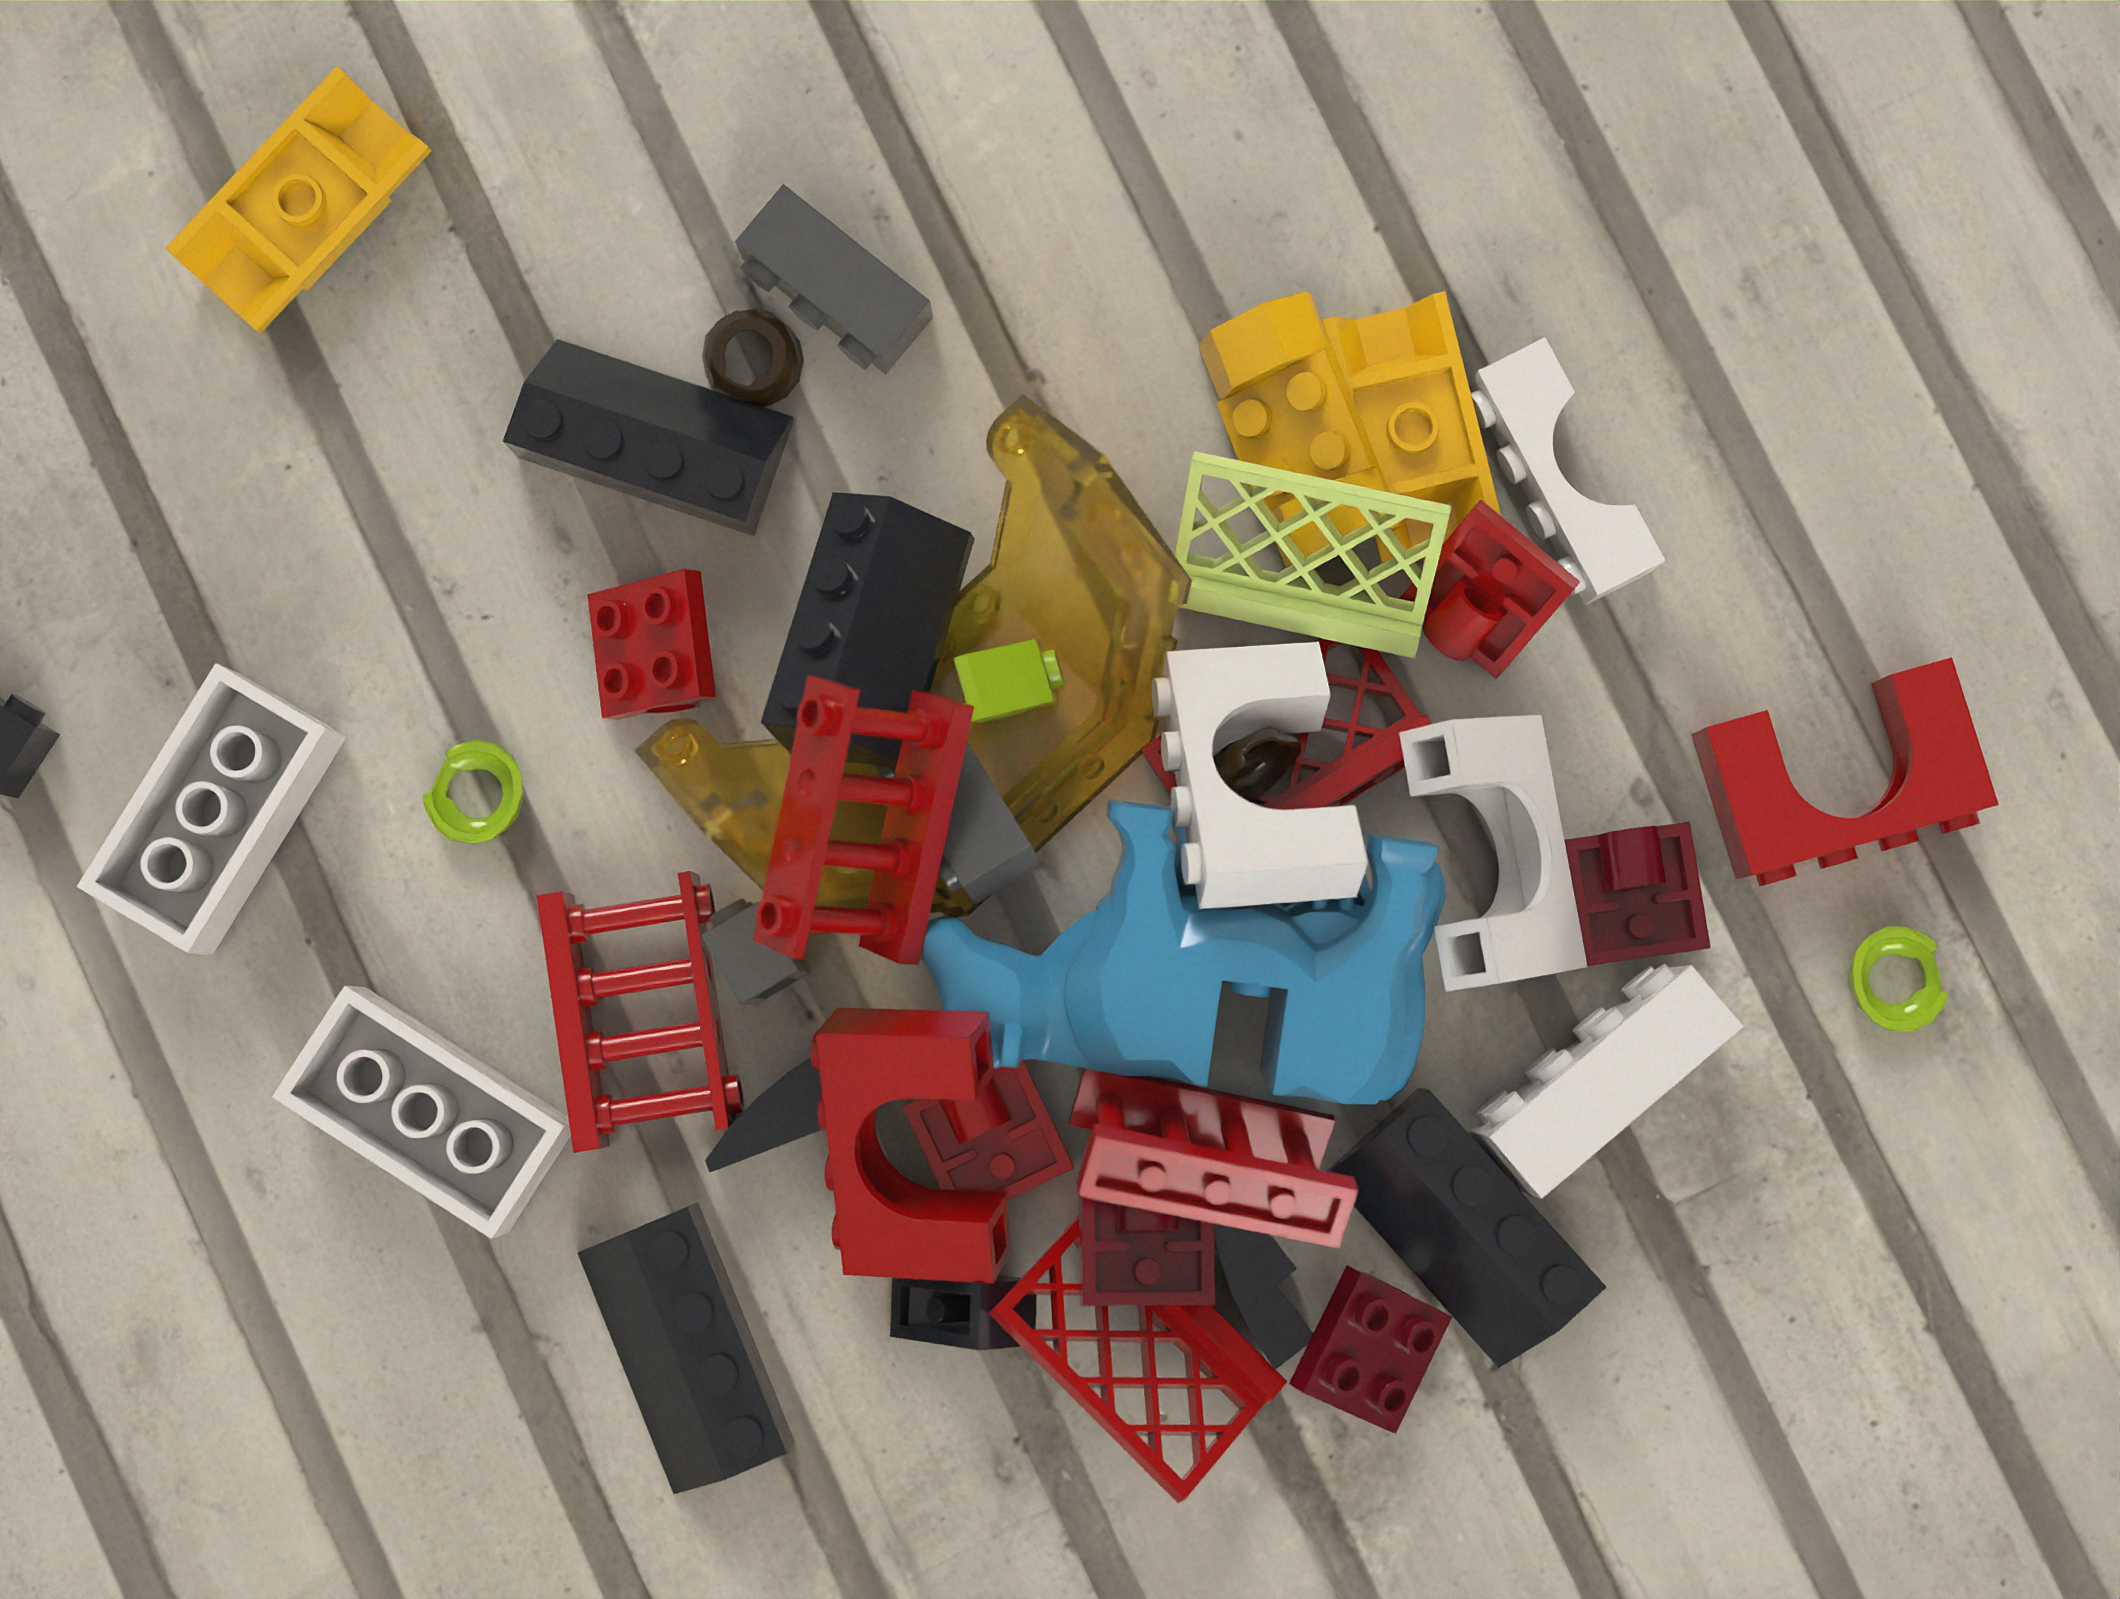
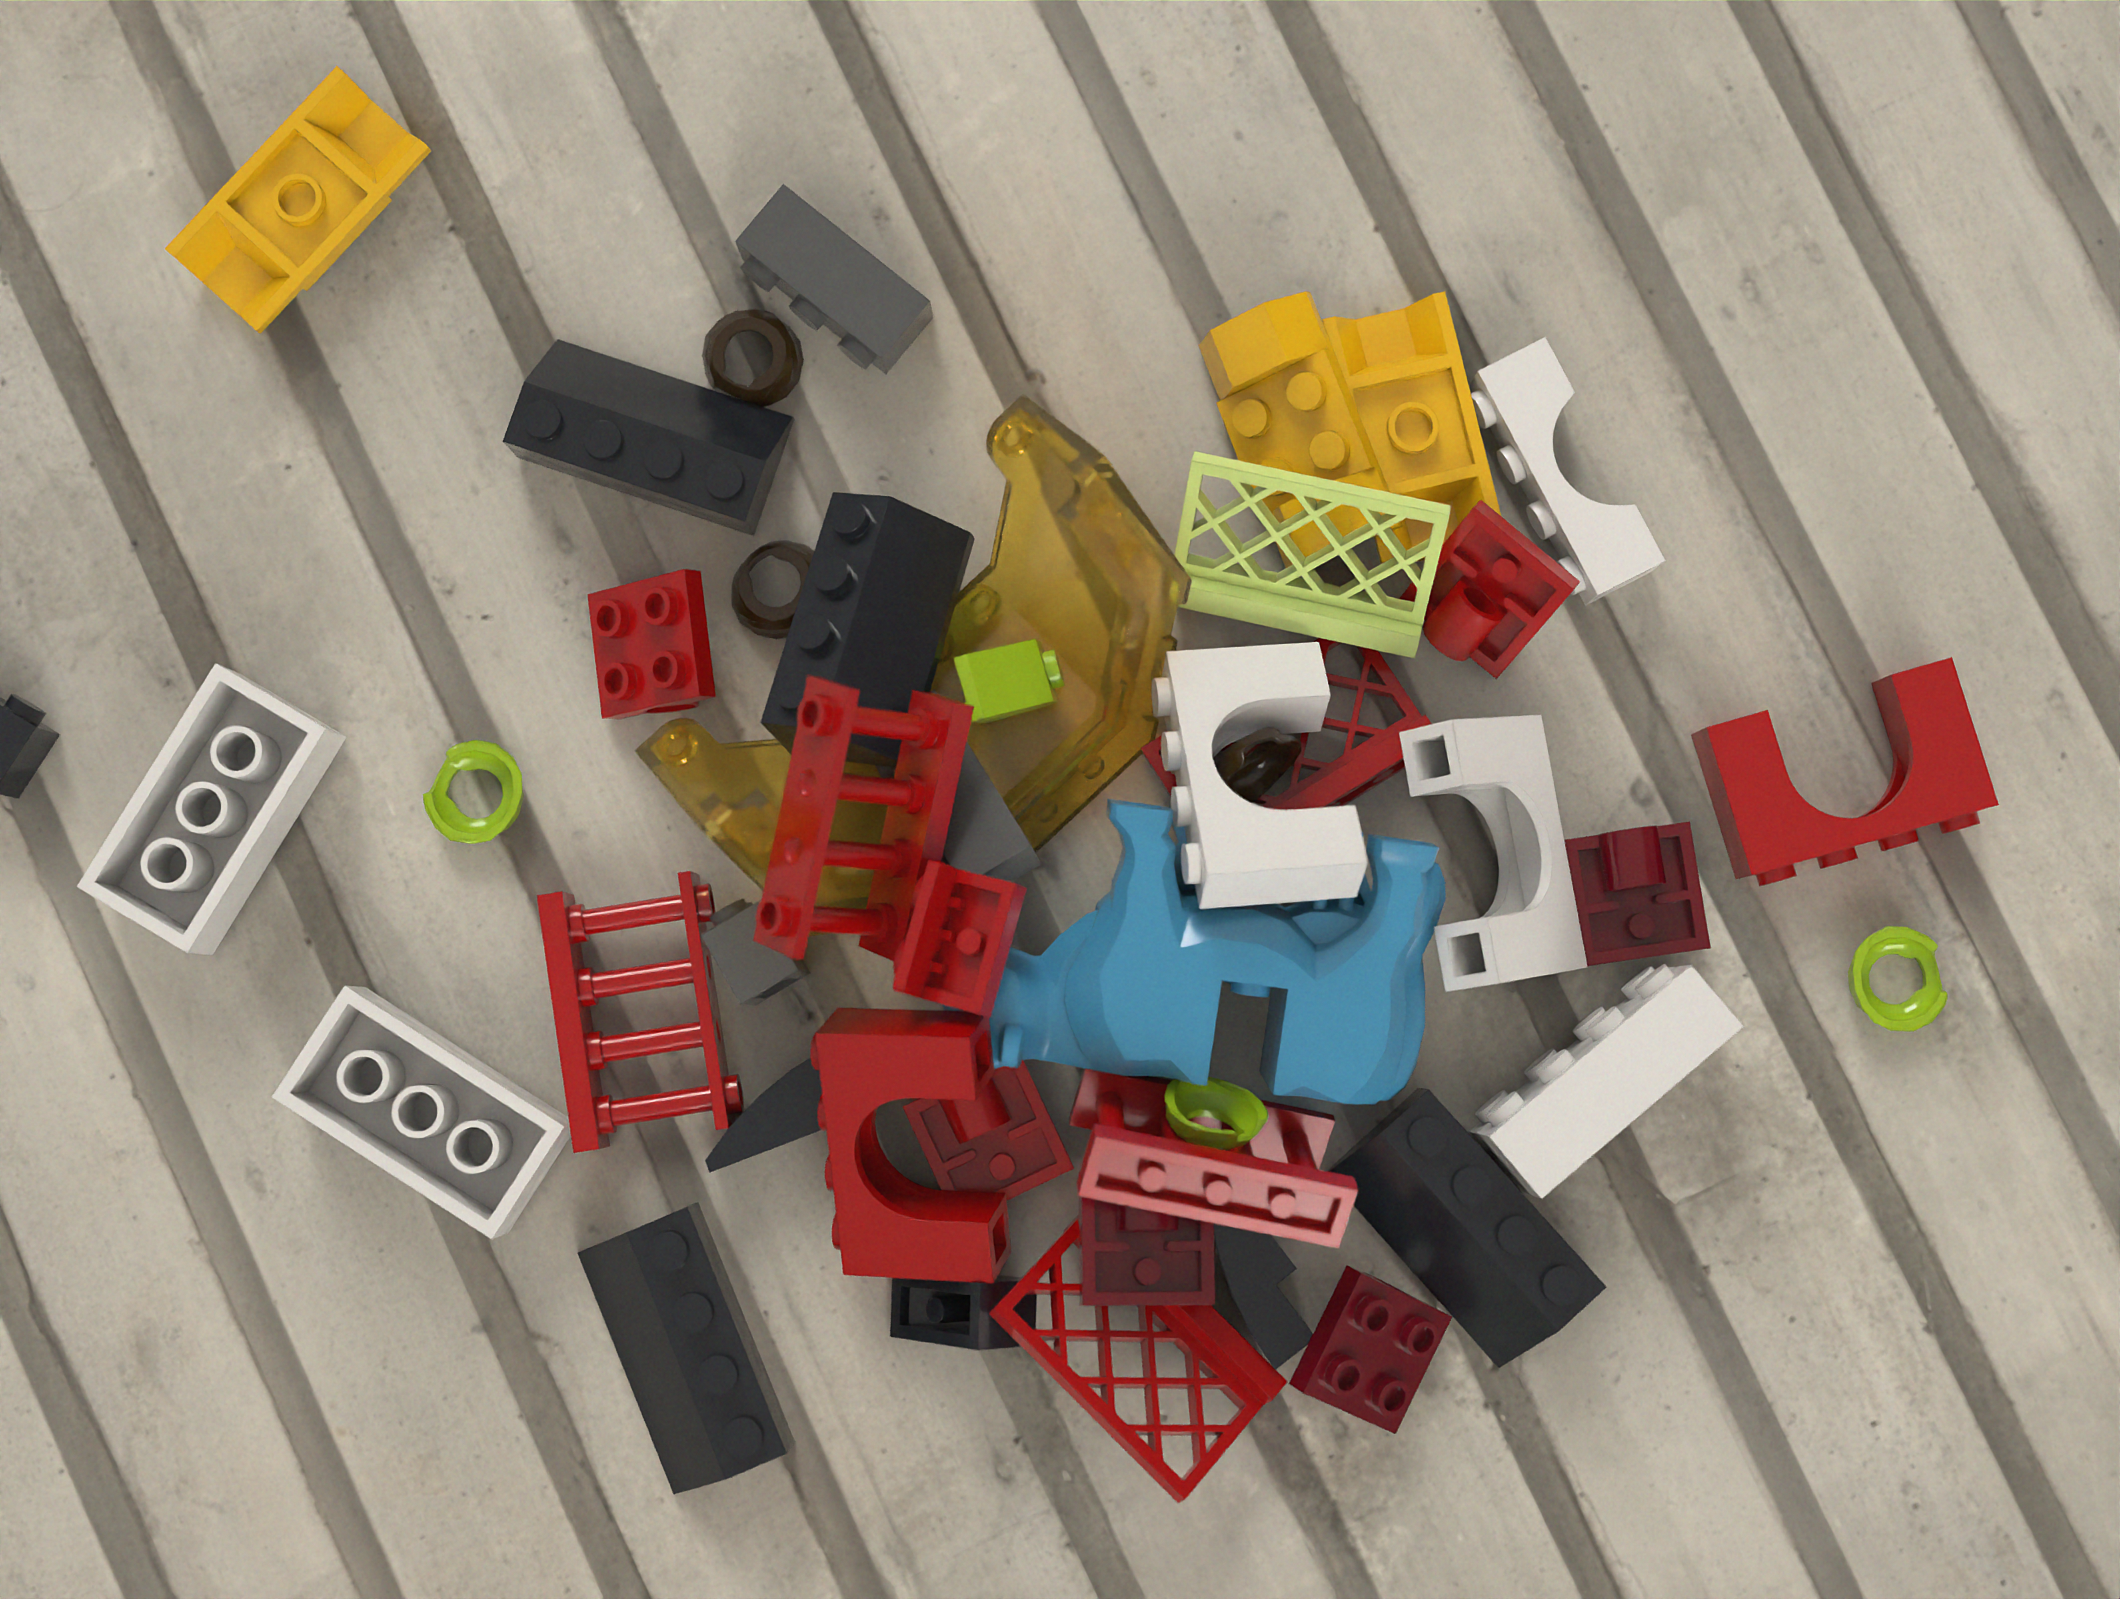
(760, 618): none -> dark brown piece
(958, 938): none -> red bracket
(1217, 1100): none -> lime piece

